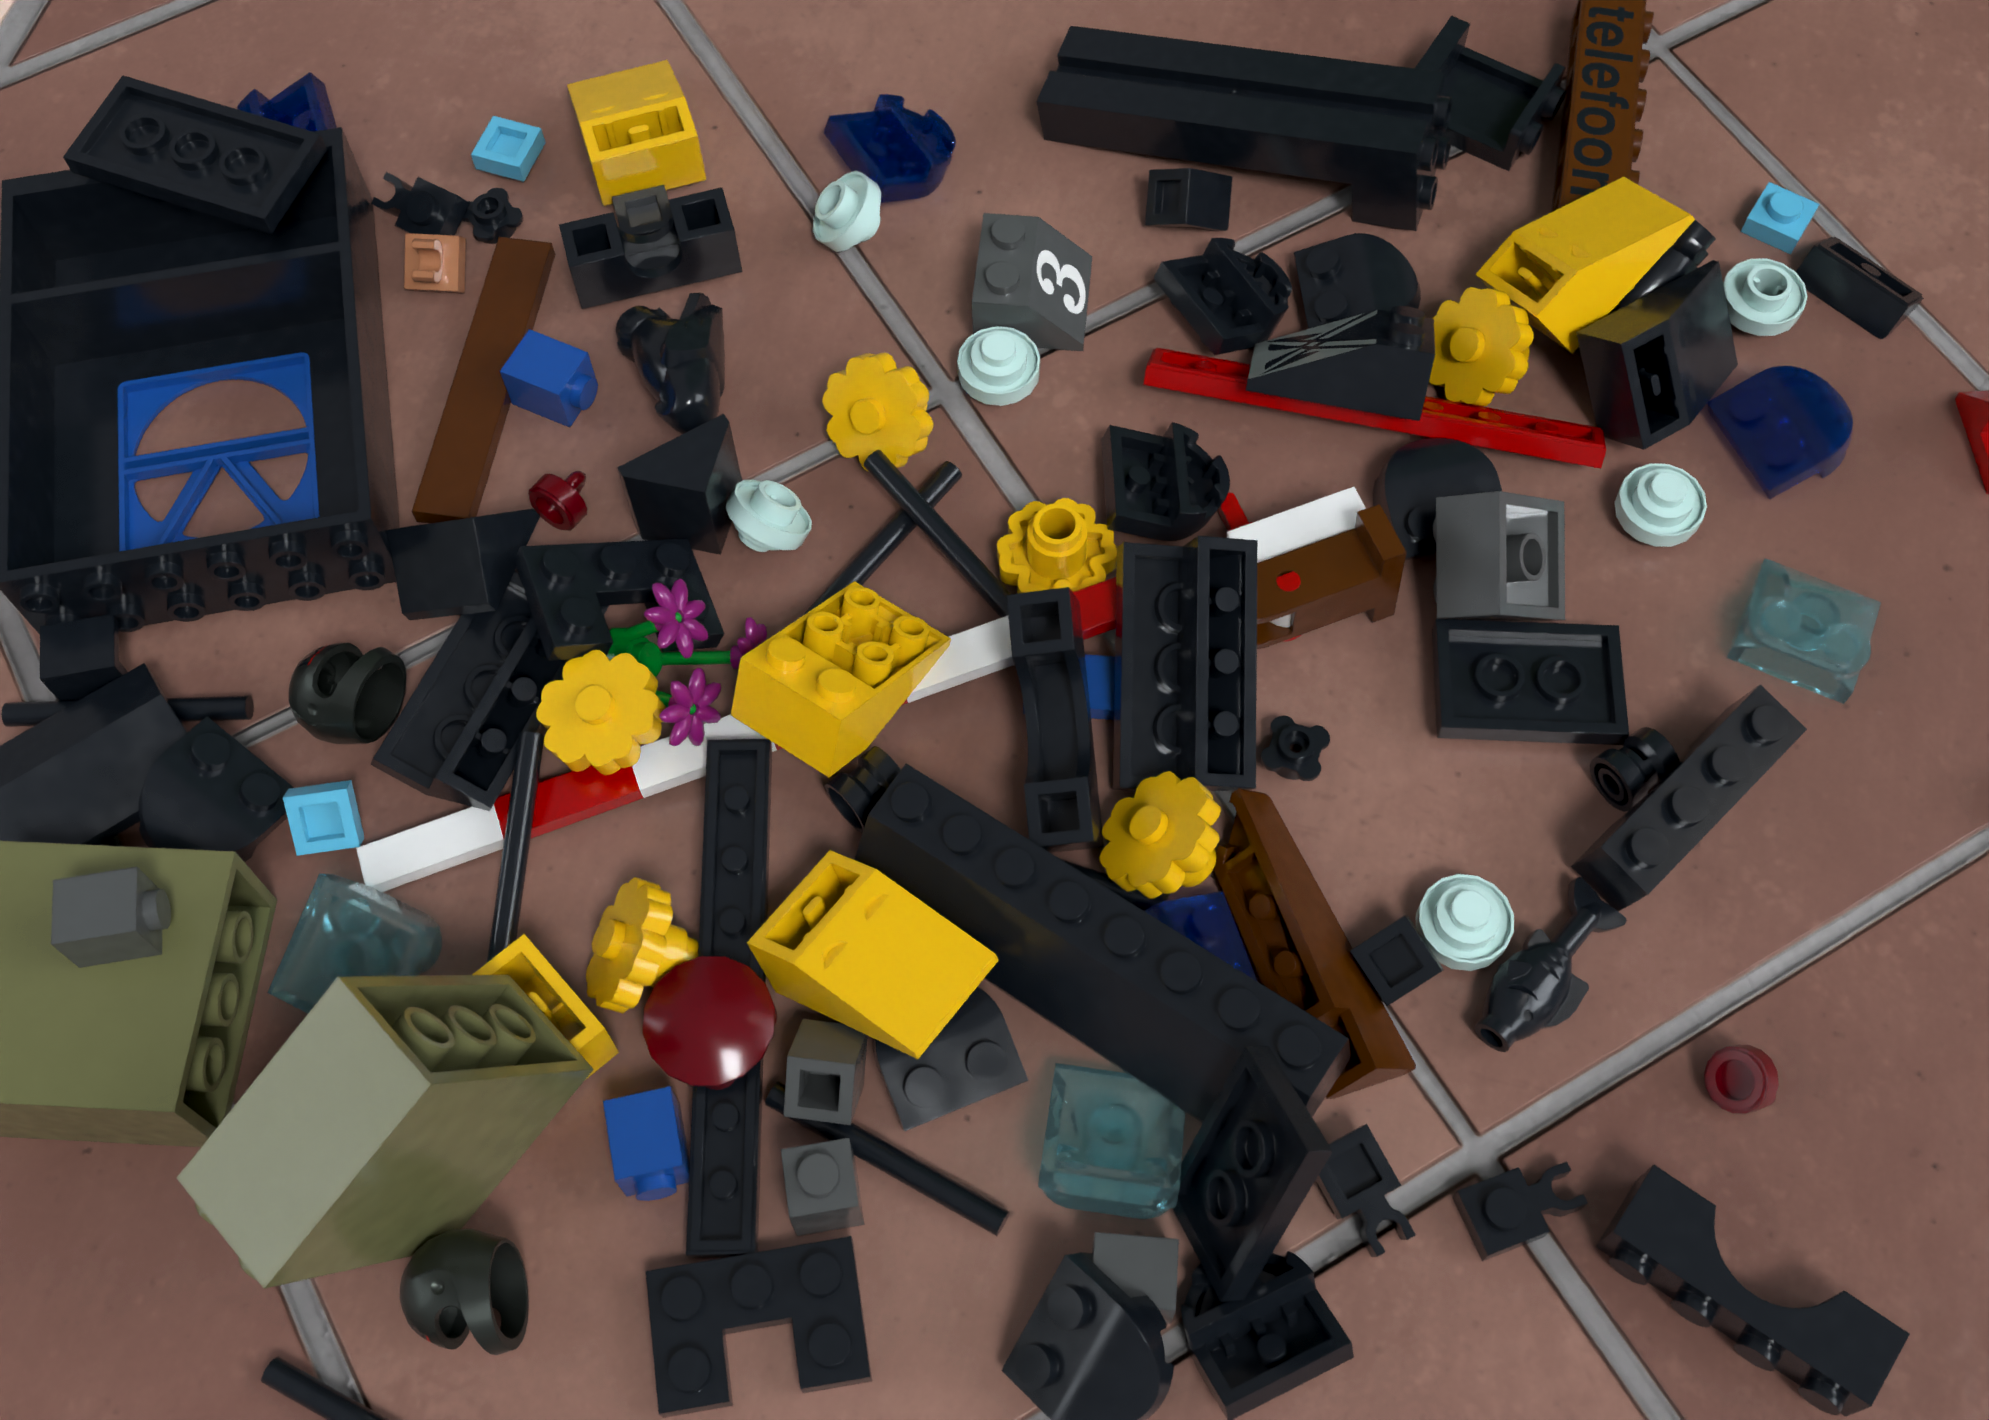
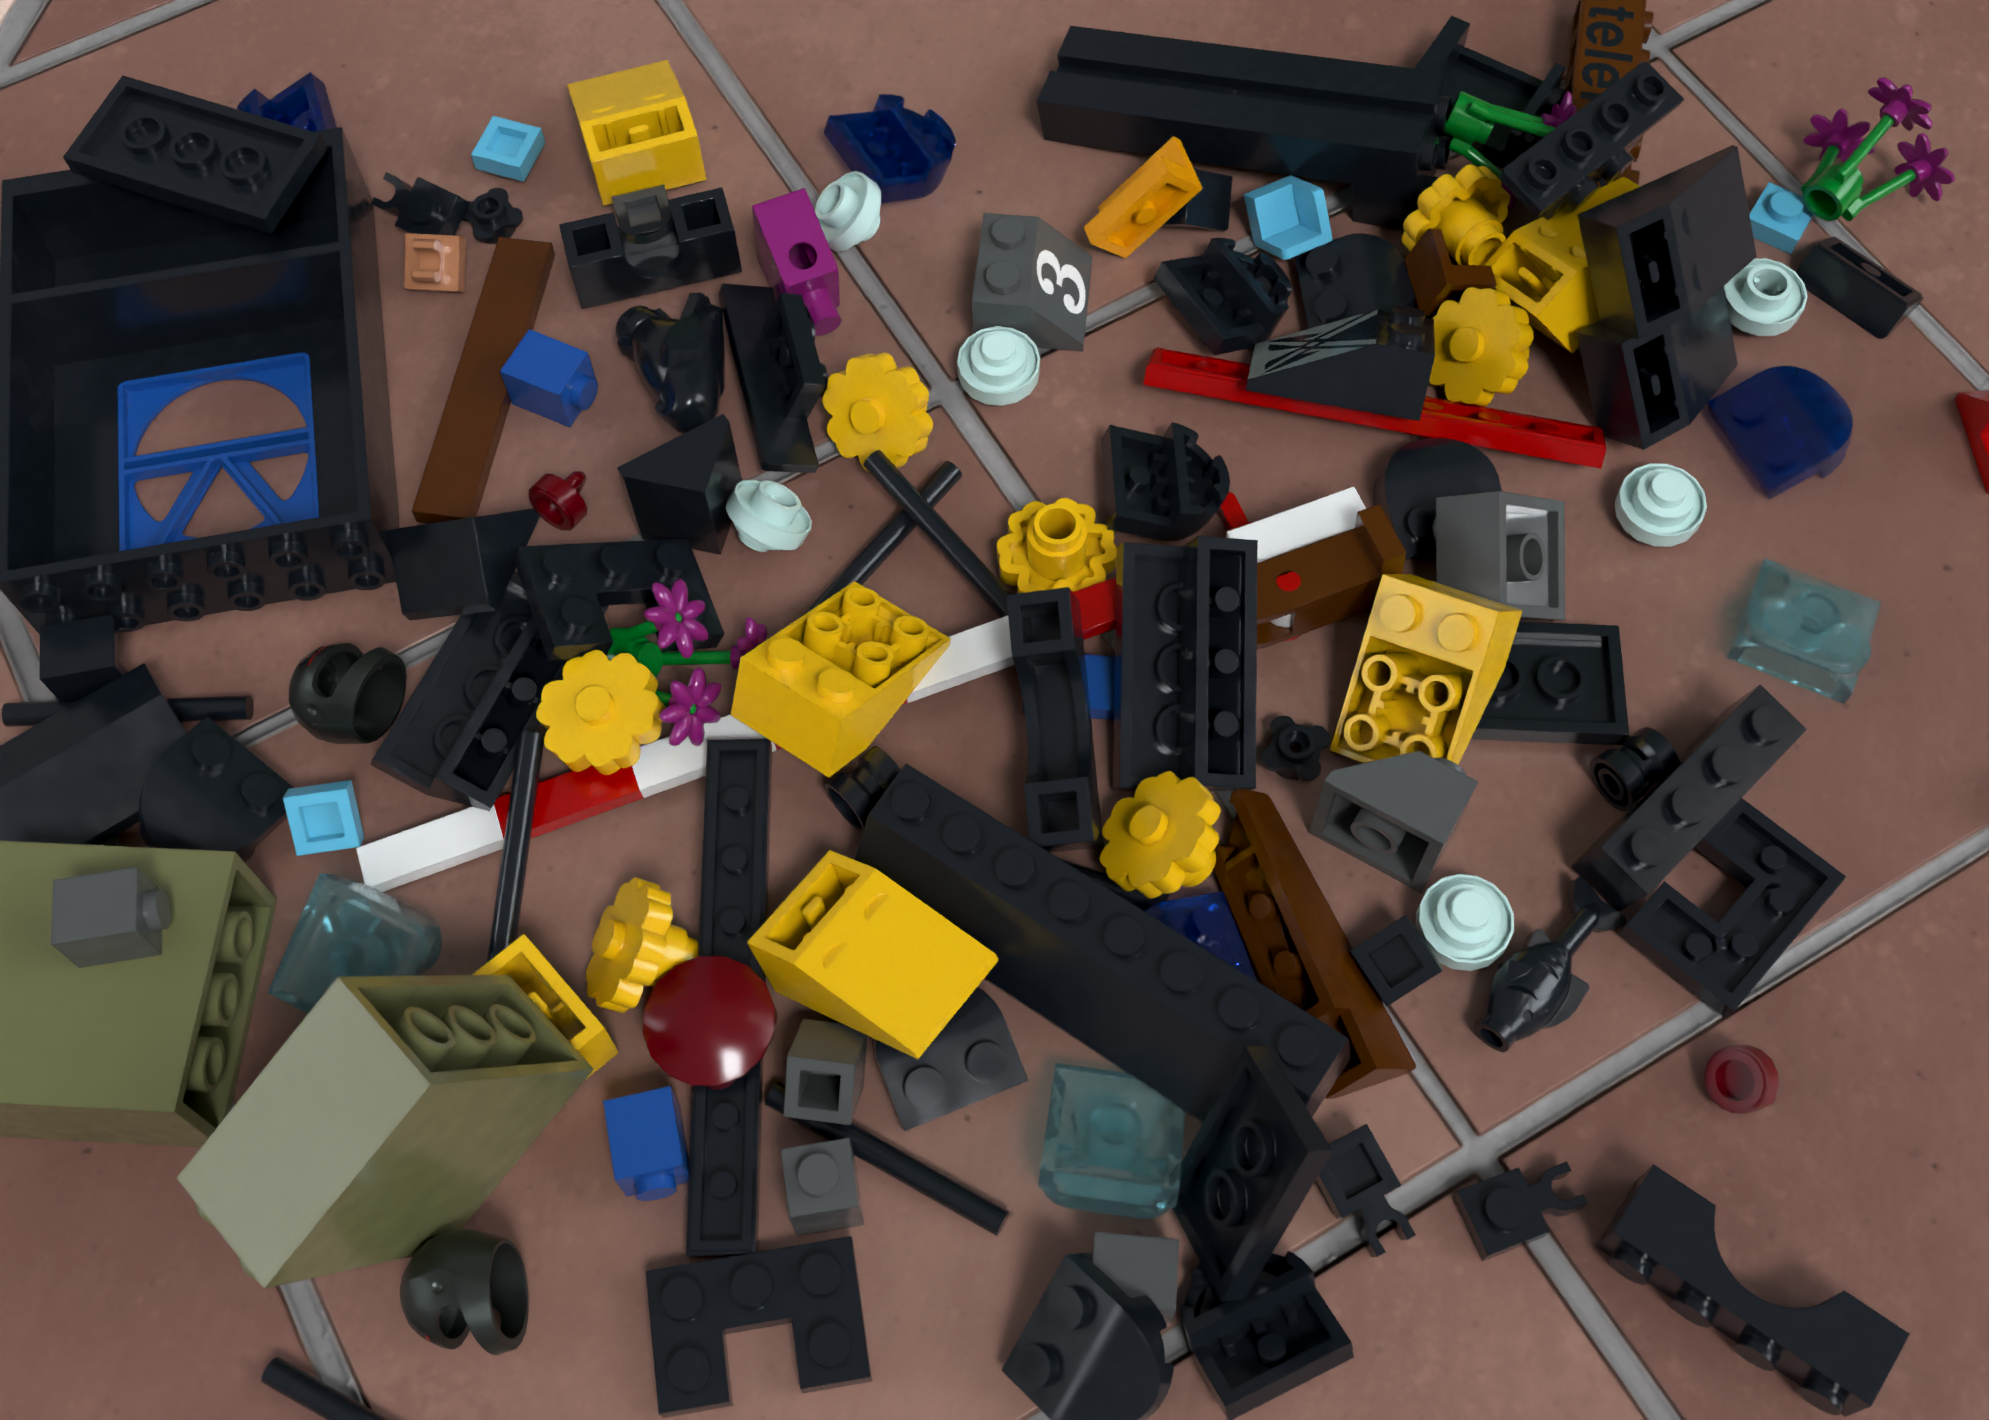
(776, 372): none -> black bracket
(798, 256): none -> magenta torso
(1145, 201): none -> light orange panel
(1288, 217): none -> medium azure panel
(1394, 813): none -> dark grey slope
(1423, 670): none -> yellow slope
(1438, 276): none -> reddish brown panel
(1466, 211): none -> yellow plant
(1474, 120): none -> green plant
(1590, 144): none -> black bracket
(1668, 244): none -> black slope
(1731, 956): none -> black plate
(1836, 188): none -> plant

